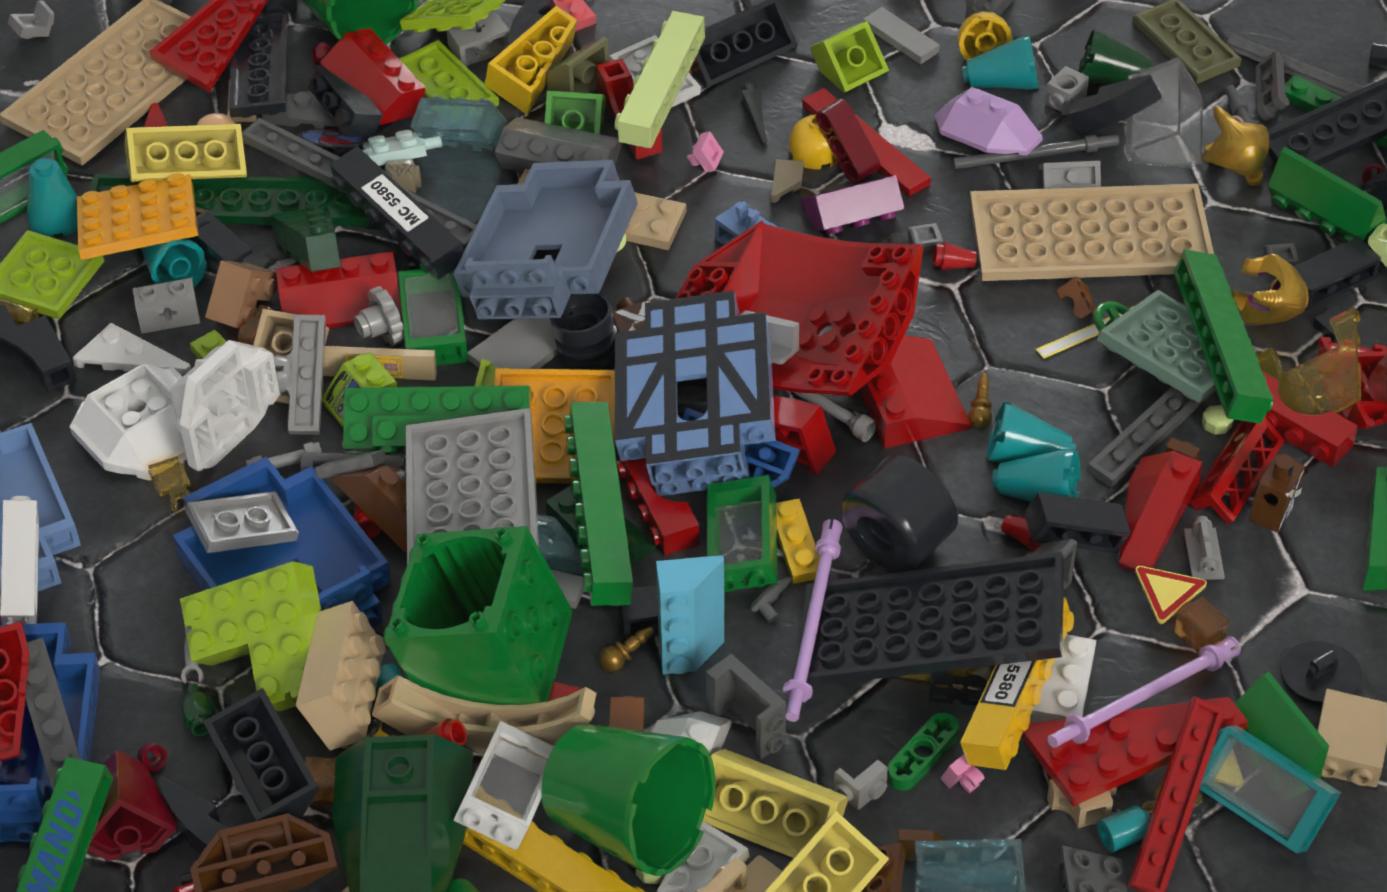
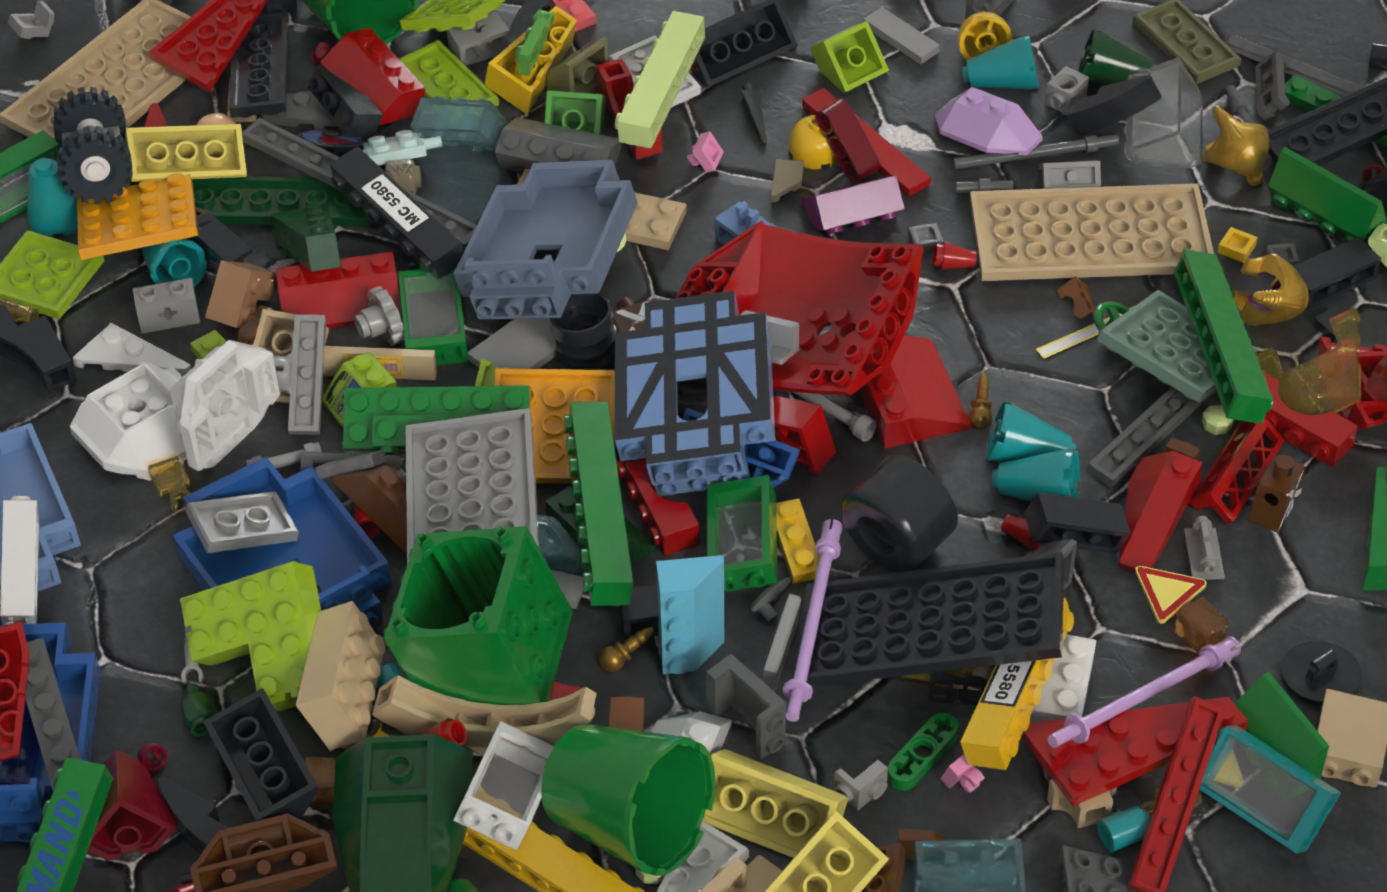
(92, 145): none -> black plate
(534, 41): none -> bright green hinge
(782, 642): none -> light grey tile
(983, 184): none -> dark grey bar
(1237, 244): none -> yellow plate

